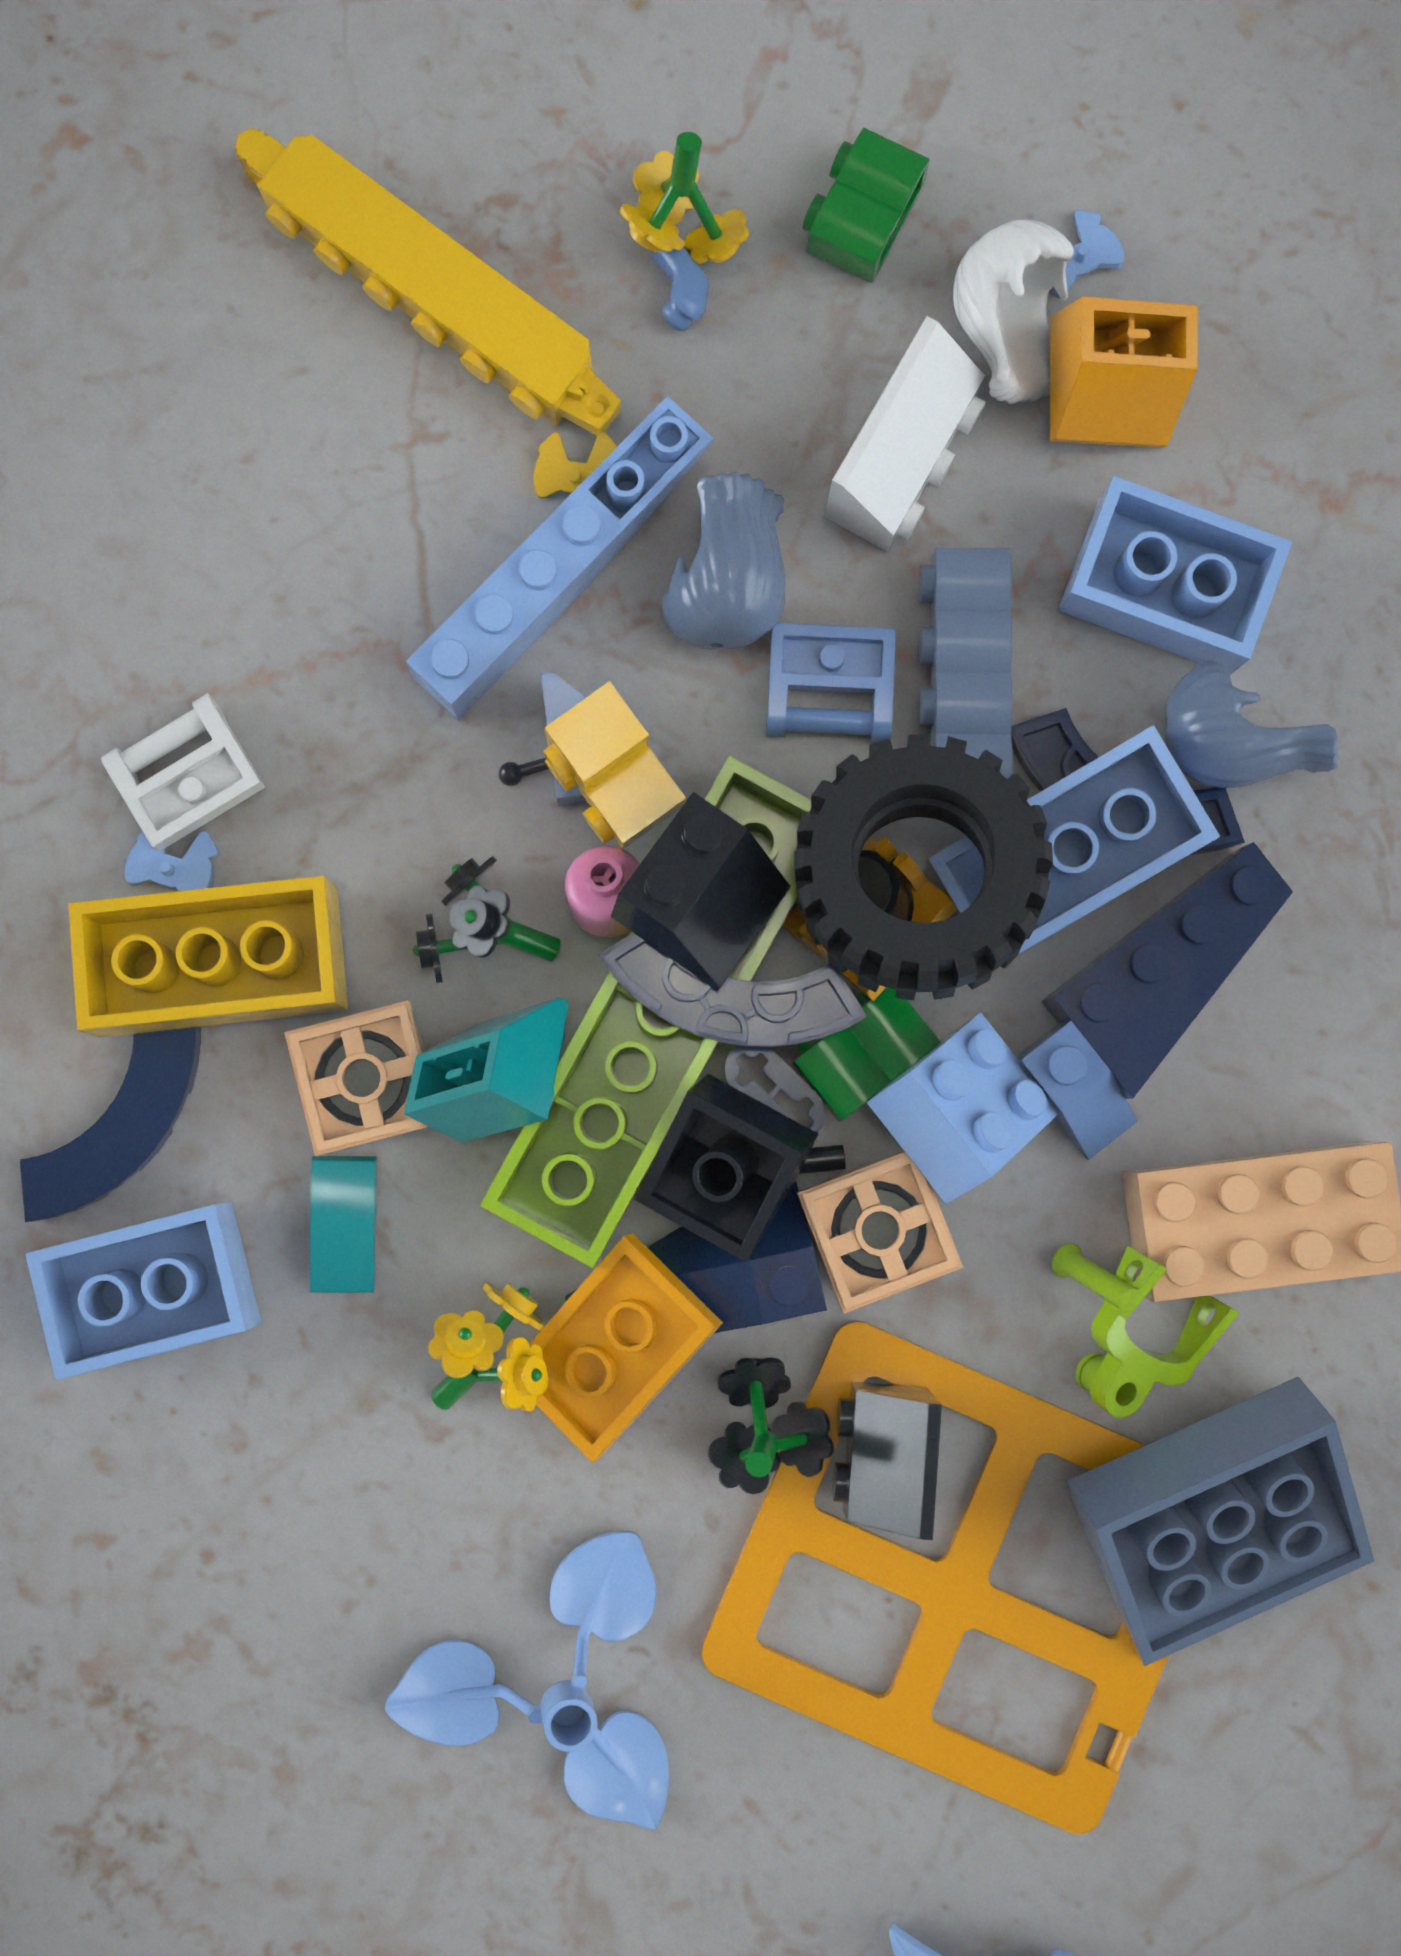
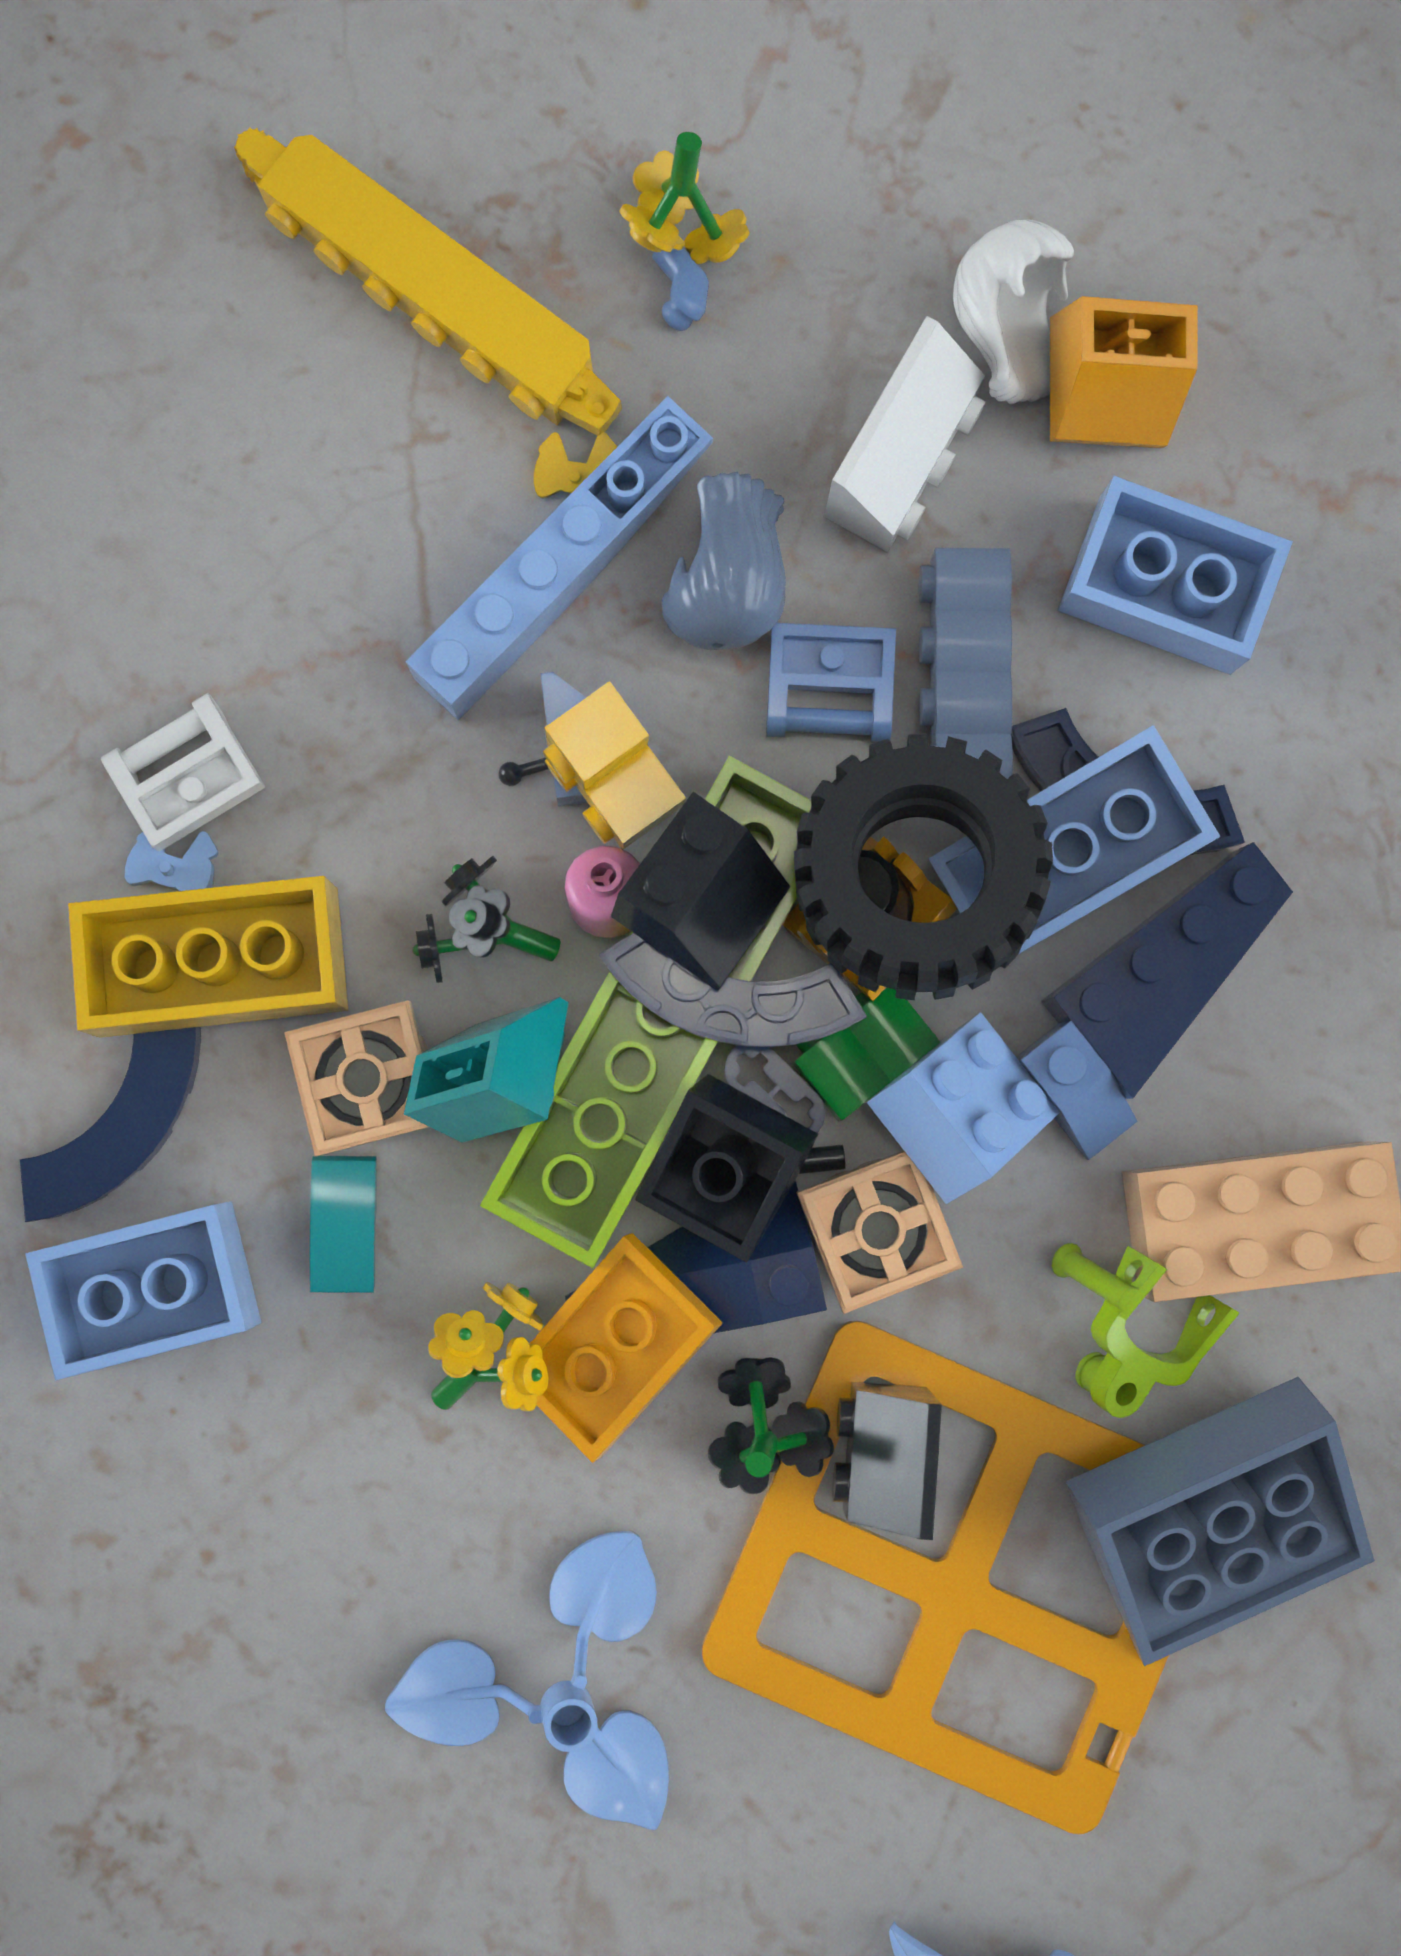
(866, 203): green brick -> none
(1096, 248): light blue piece -> none
(1227, 750): sand blue piece -> none

